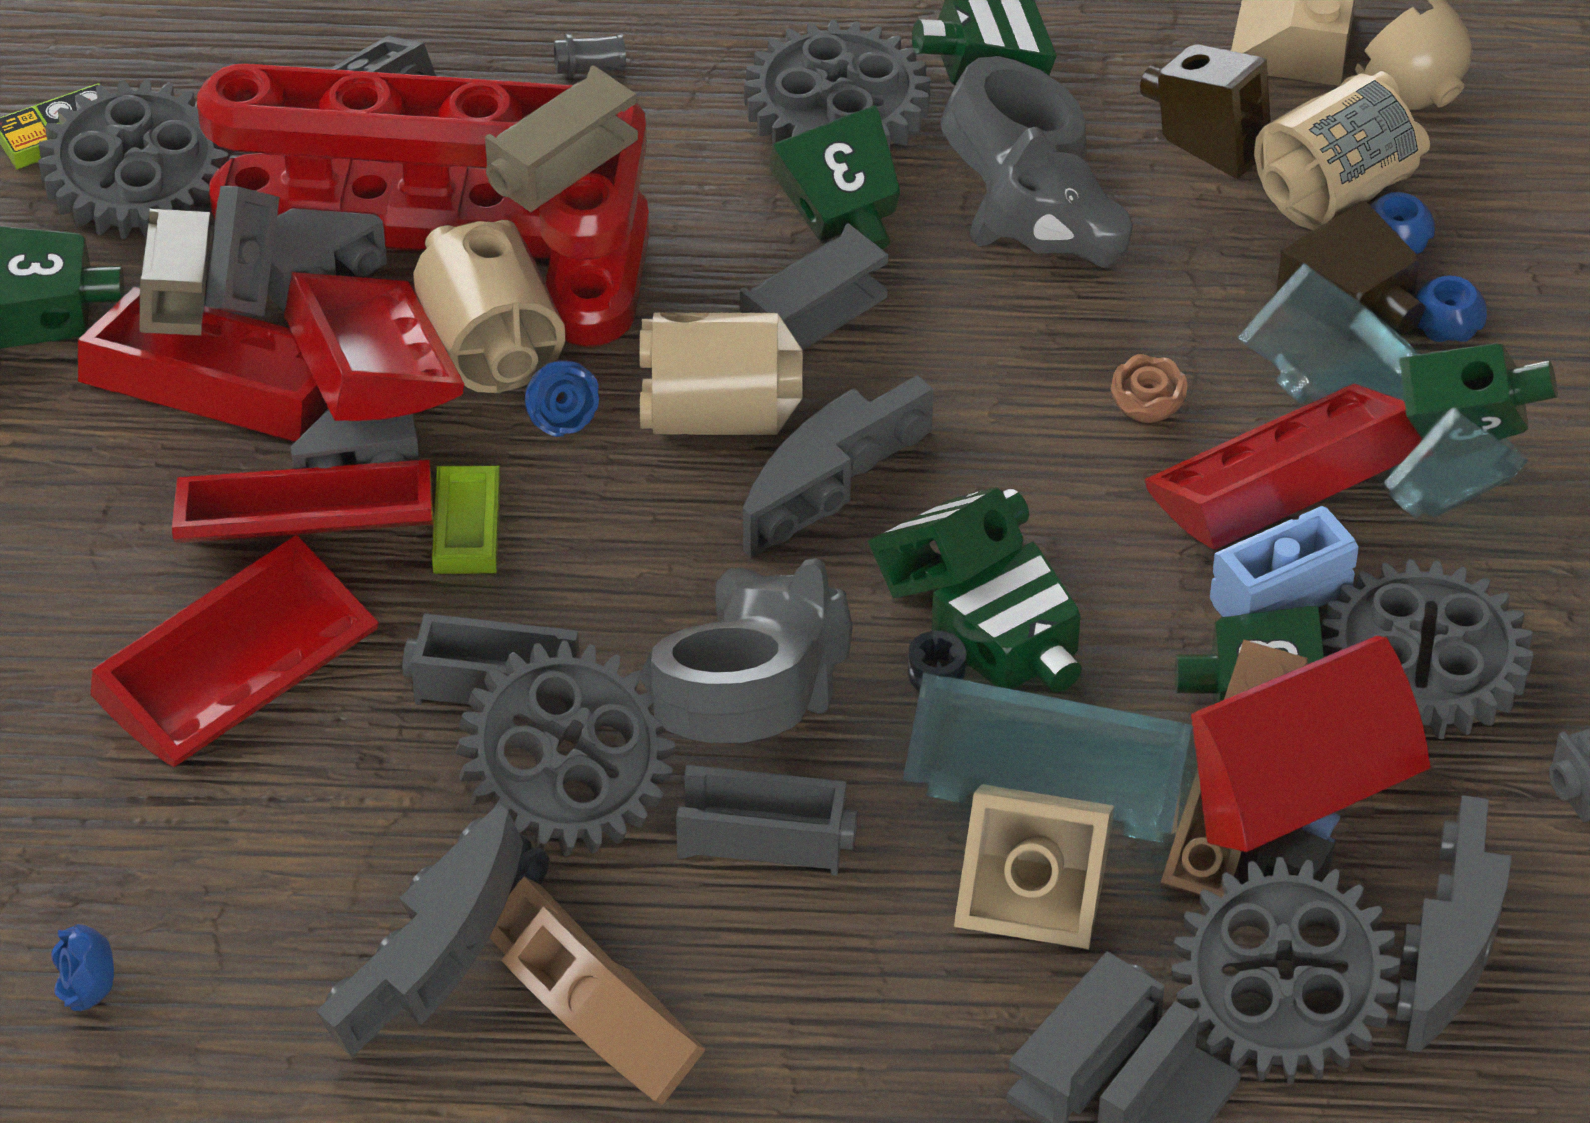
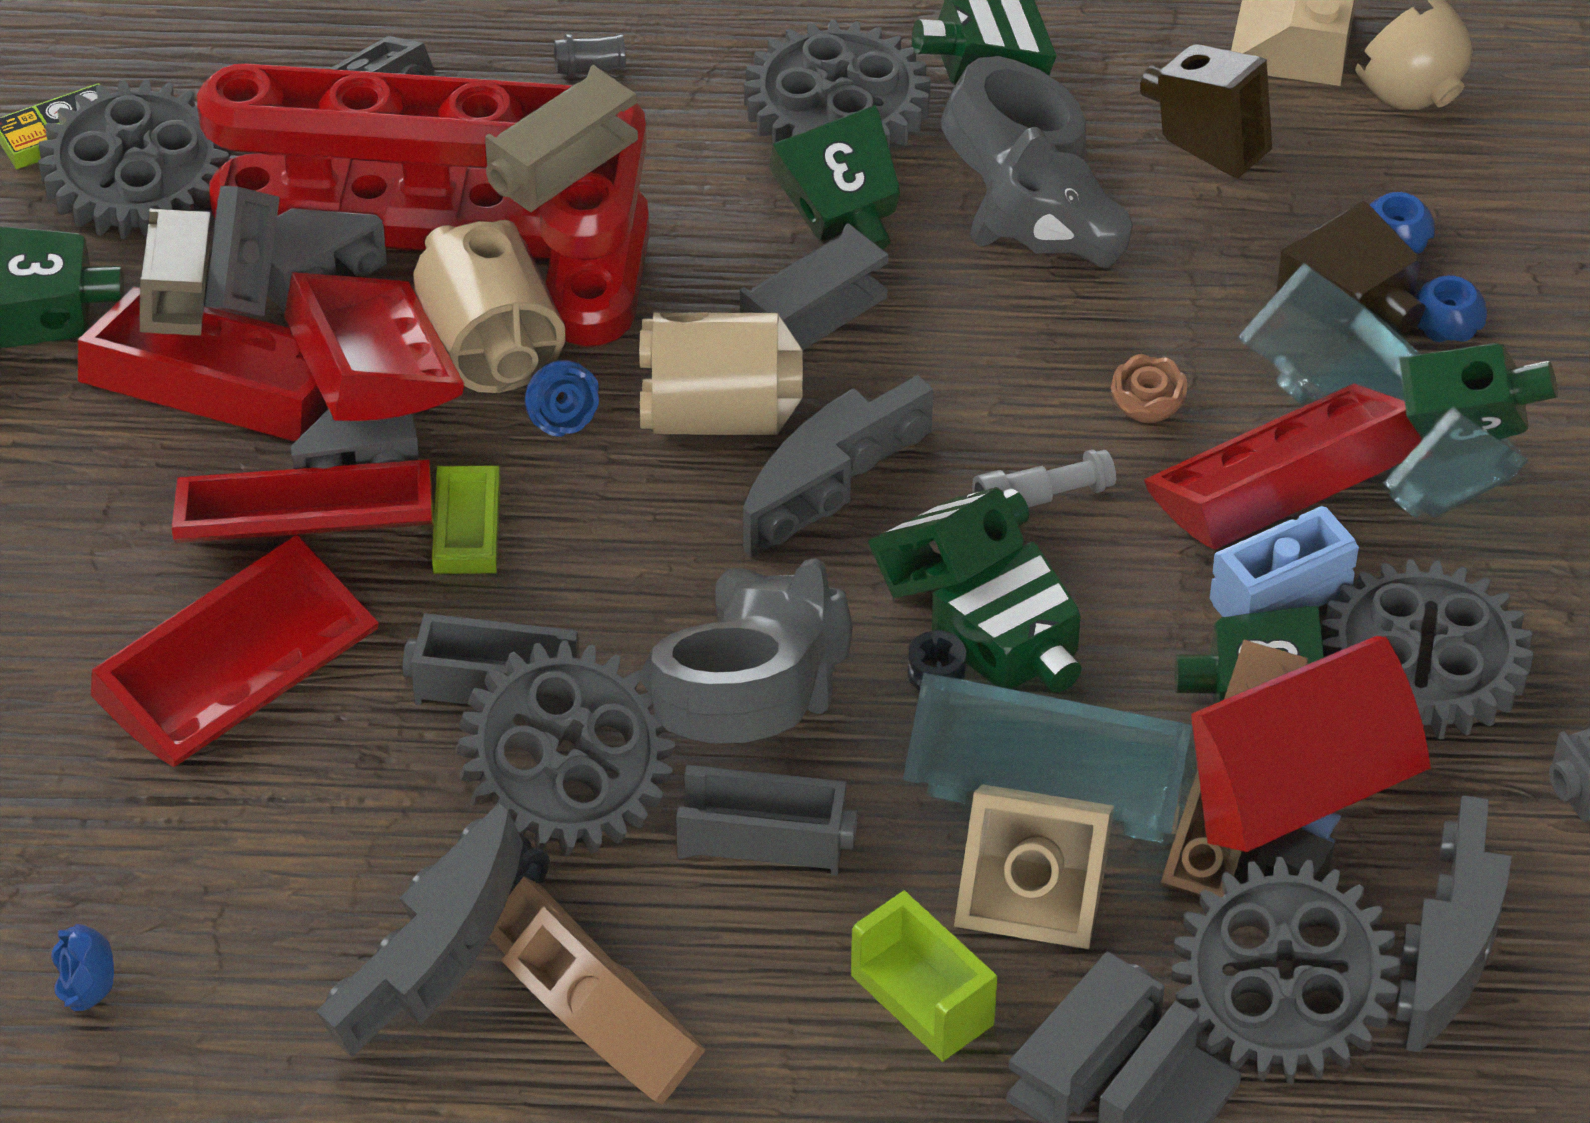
(923, 975): none -> lime panel
(1040, 485): none -> light grey piece
(1339, 149): tan cylinder -> none

